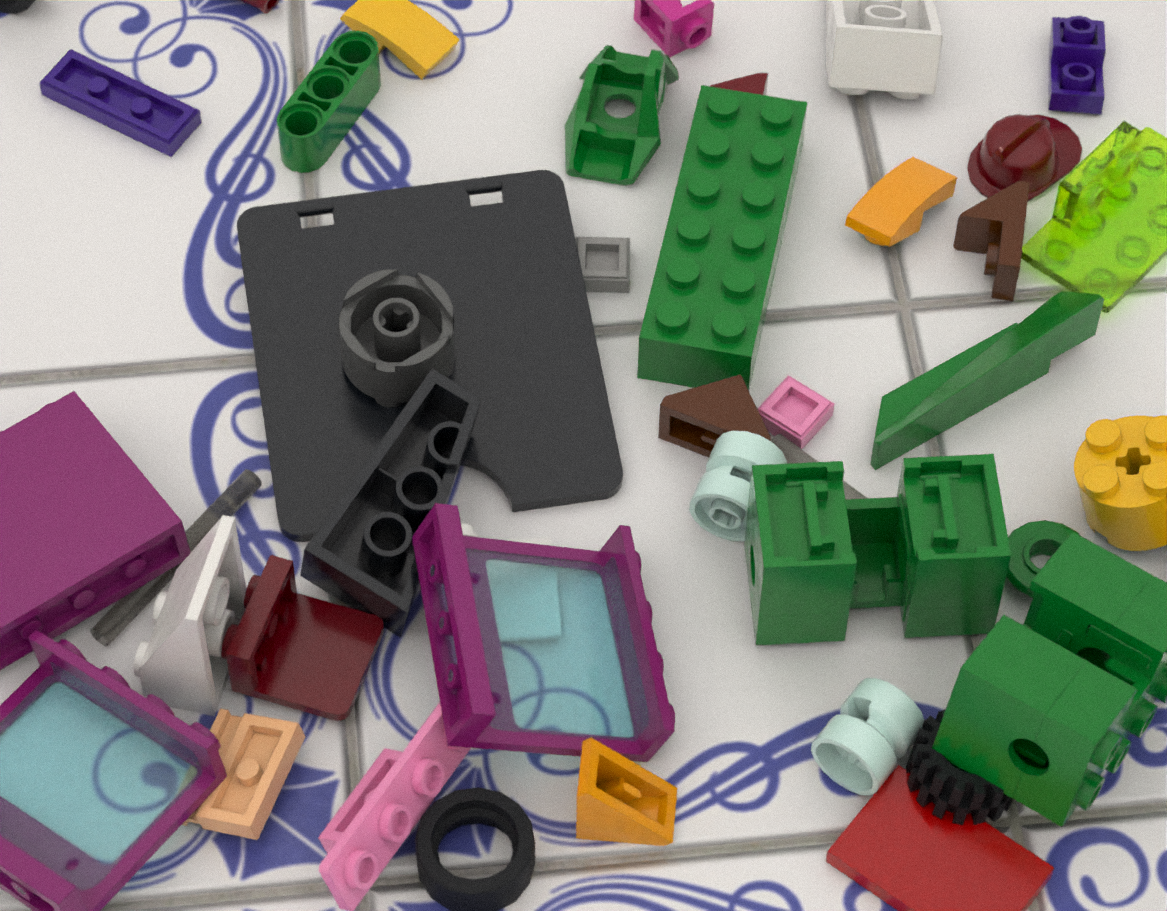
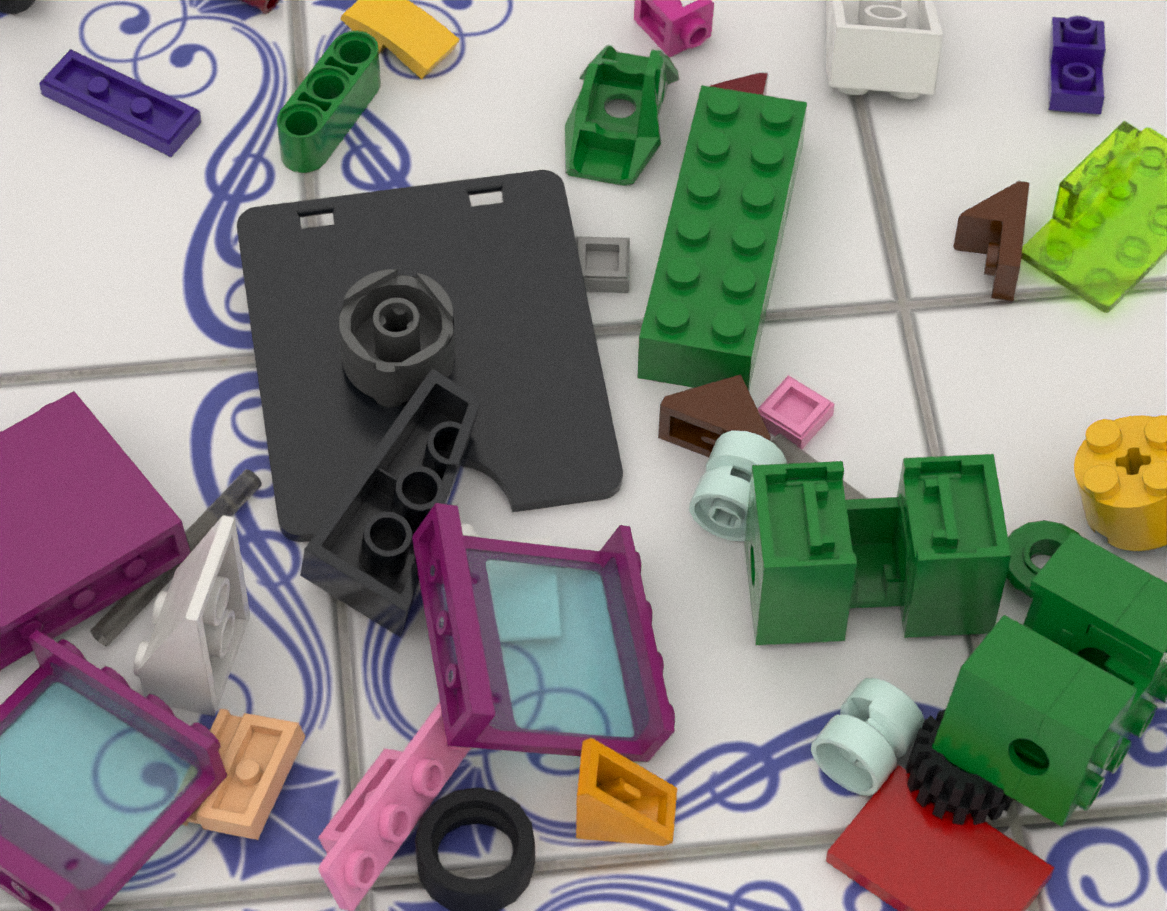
(299, 646): dark red bracket -> none
(898, 200): light orange slope -> none
(982, 374): green wedge -> none
(1025, 150): dark red piece -> none

